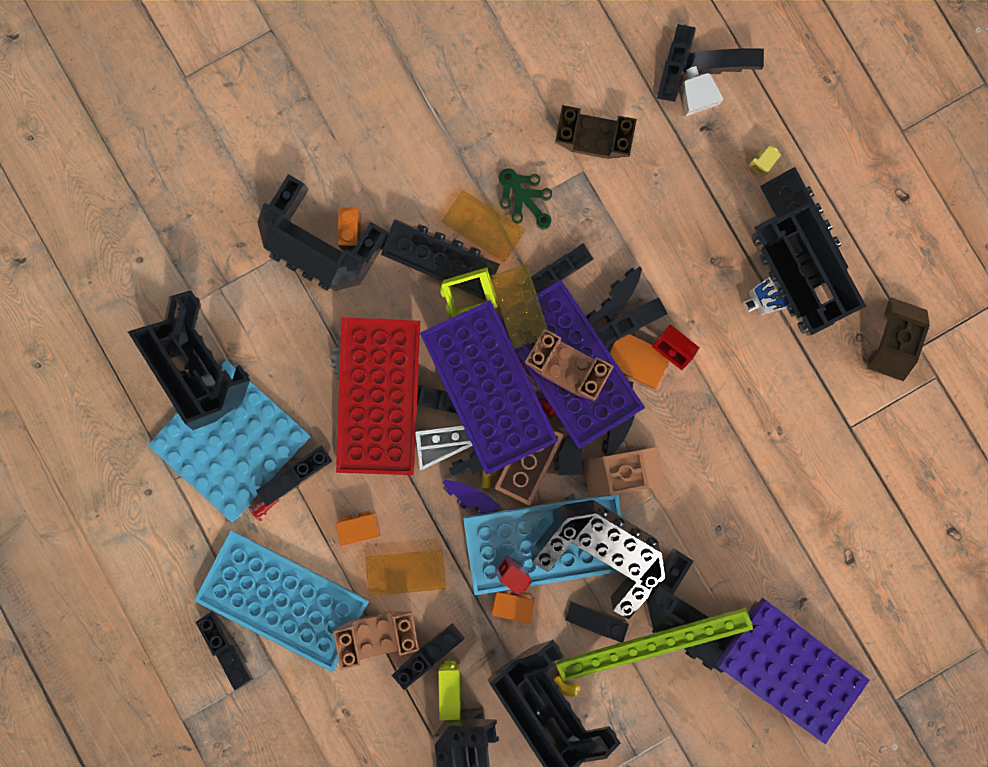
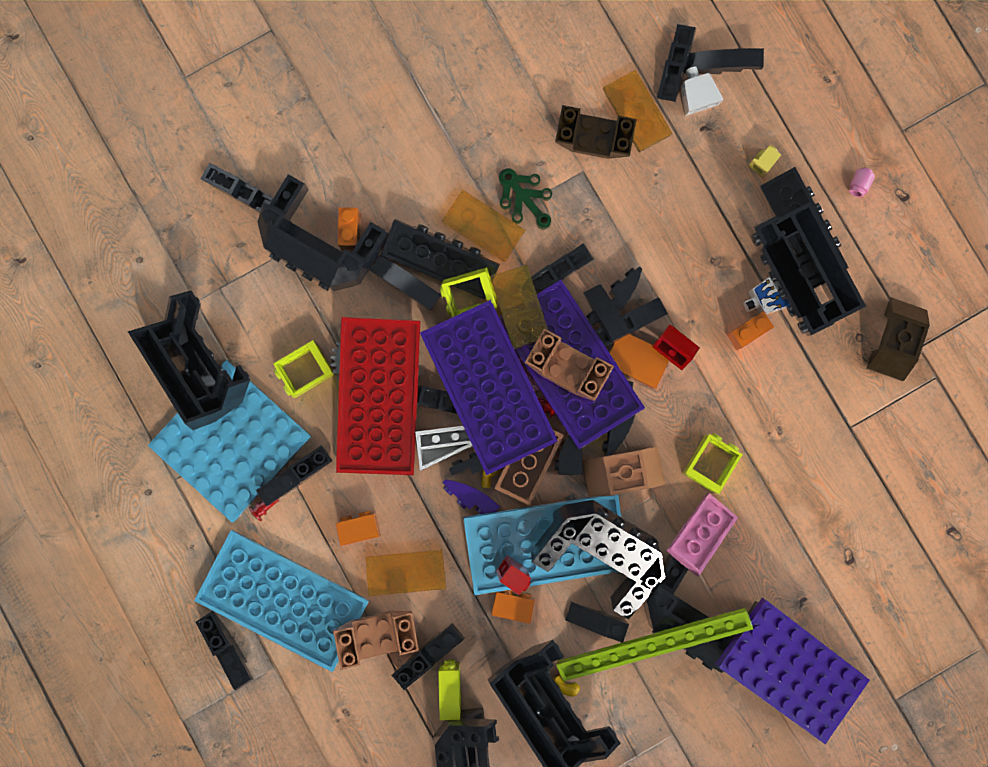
(235, 187): none -> black slope
(281, 373): none -> neon yellow window
(405, 282): none -> black slope
(606, 313): none -> black slope
(632, 100): none -> clear yellow tile
(702, 534): none -> bright pink tile
(704, 481): none -> neon yellow window
(750, 330): none -> orange brick
(861, 182): none -> bright pink brick

